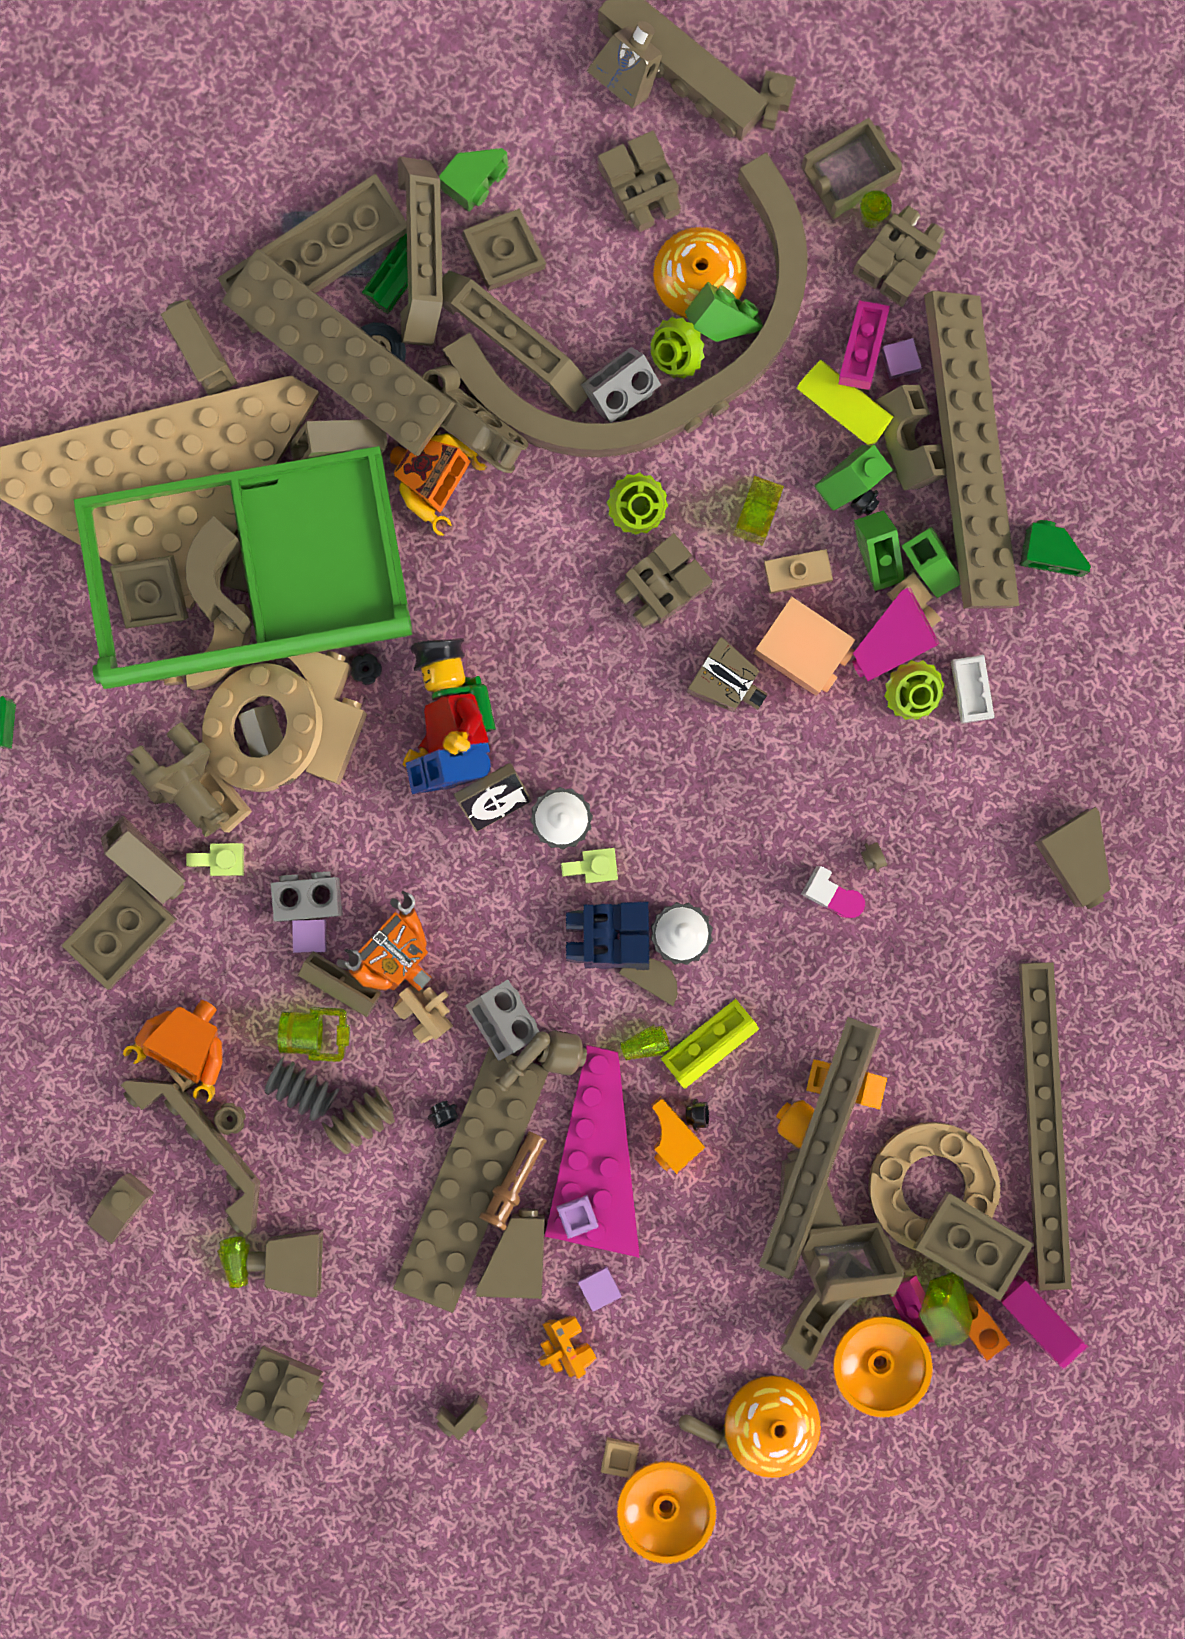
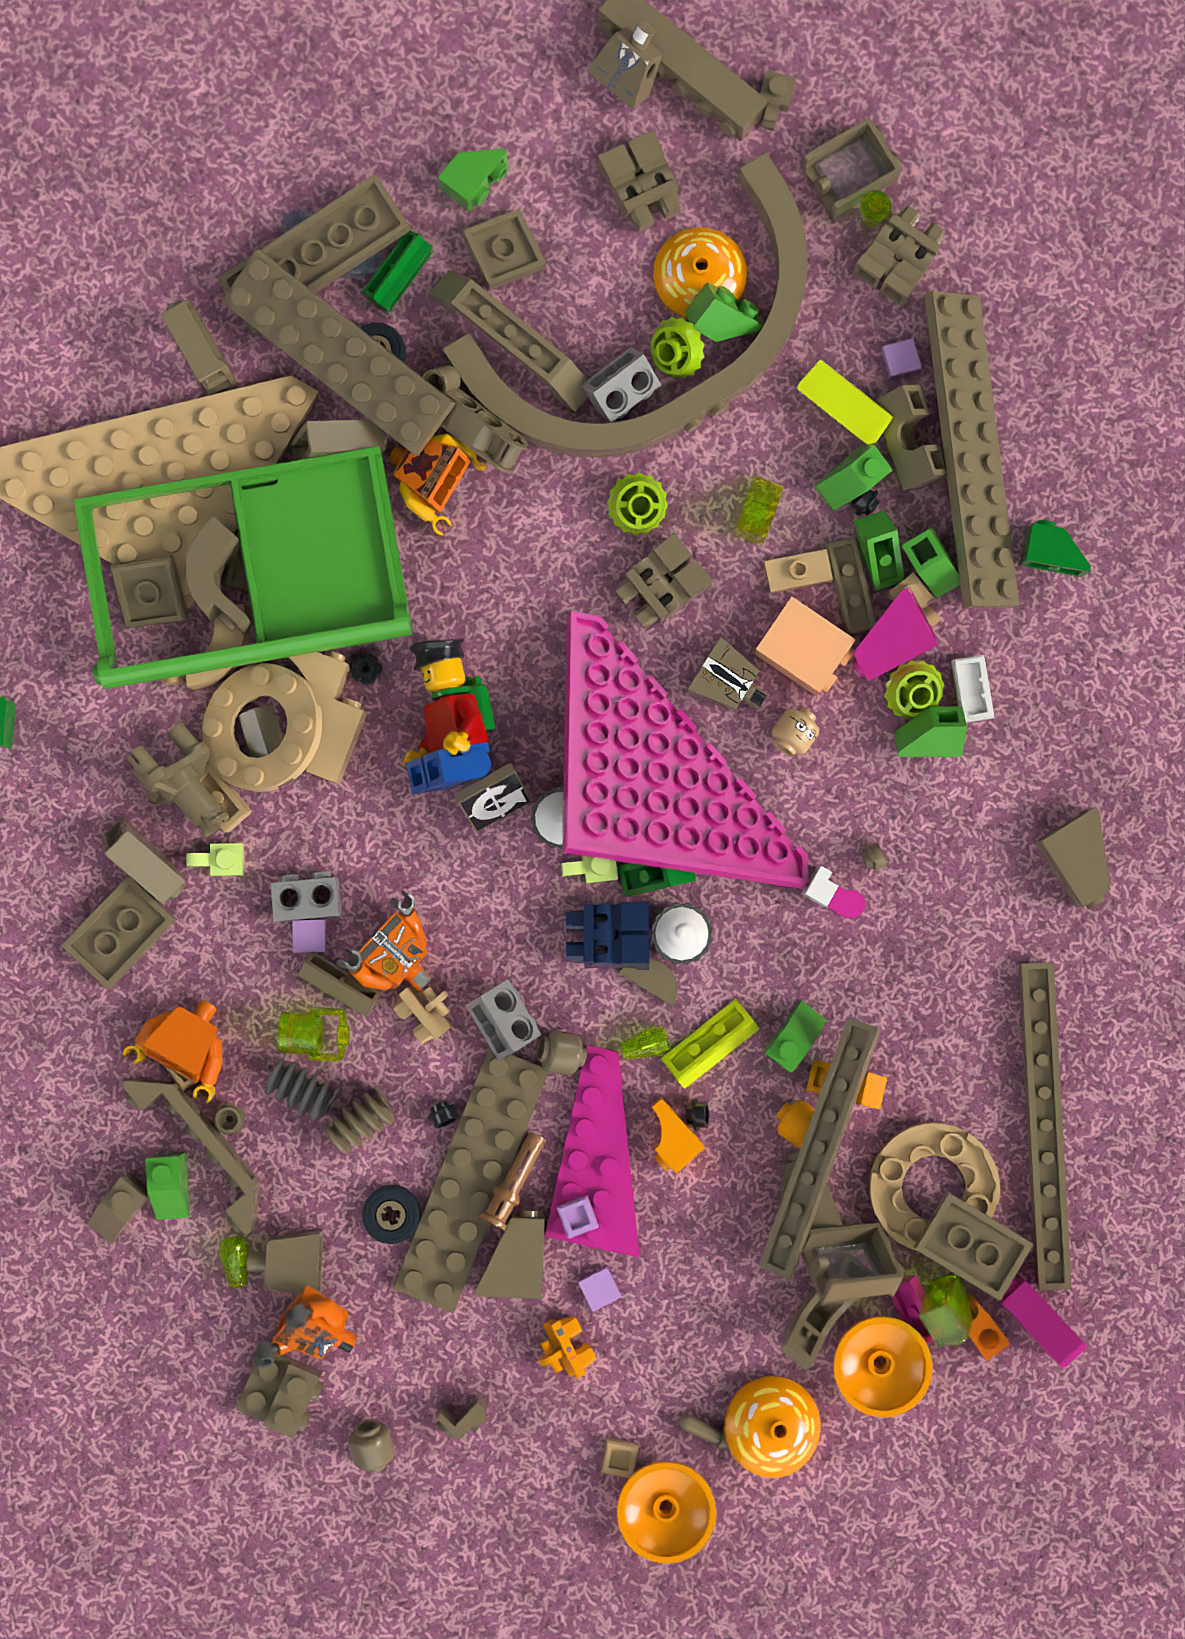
(168, 1185): none -> bright green slope
(310, 1326): none -> torso
(371, 1445): none -> dark tan head
(399, 1199): none -> black bush
(424, 250): dark tan slope -> none
(518, 1066): dark tan piece -> none
(645, 878): none -> green slope
(648, 783): none -> dark pink plate
(795, 731): none -> tan head
(795, 1036): none -> bright green slope
(851, 586): none -> dark tan tile
(864, 345): dark pink plate -> none
(933, 733): none -> bright green slope

